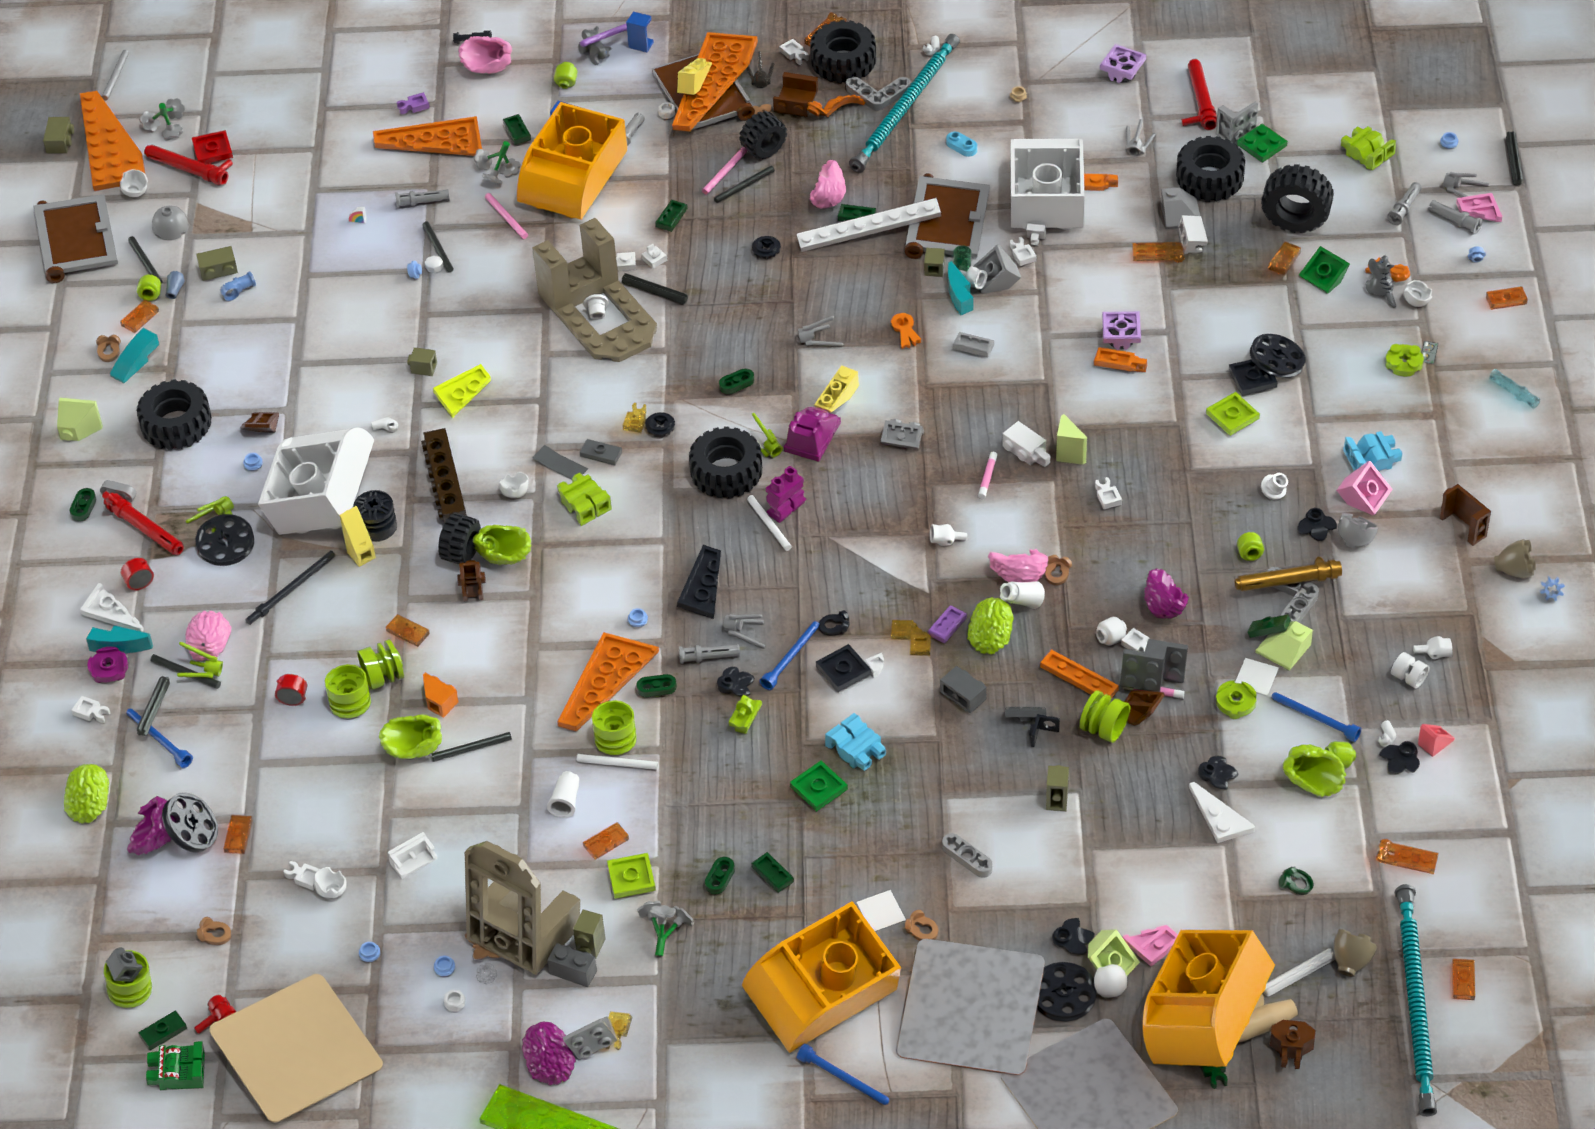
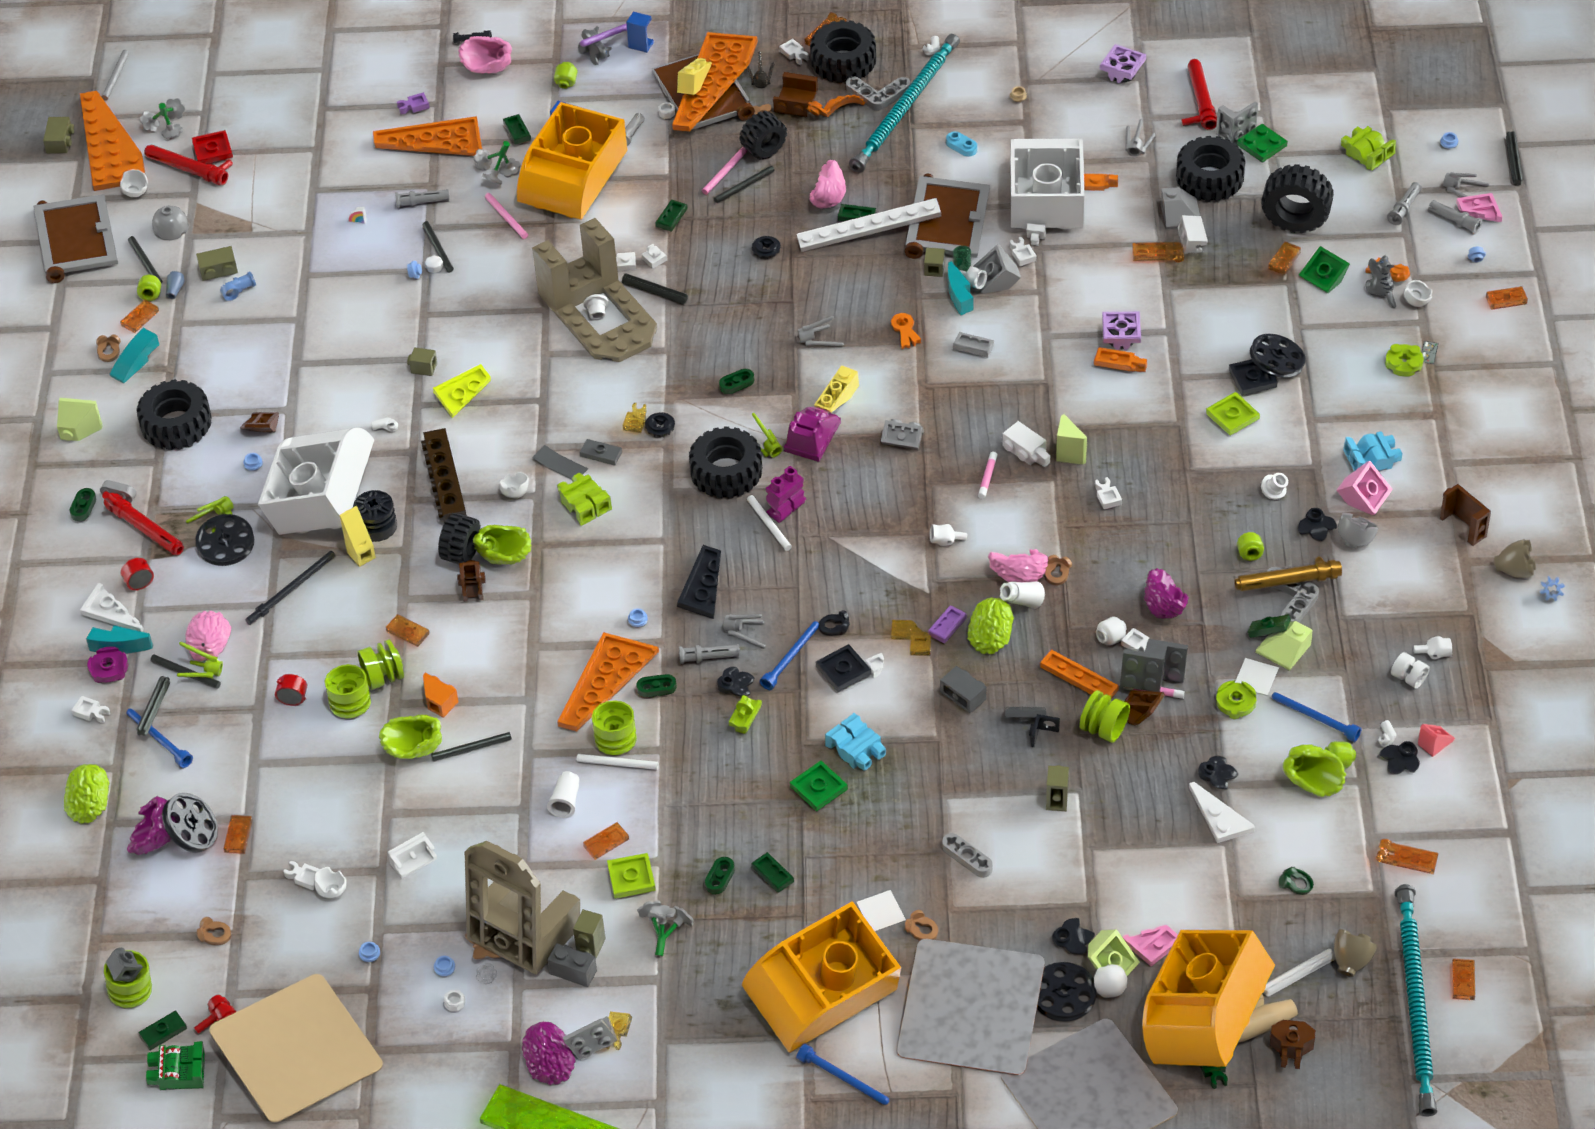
(1520, 393): clear light blue pin -> none

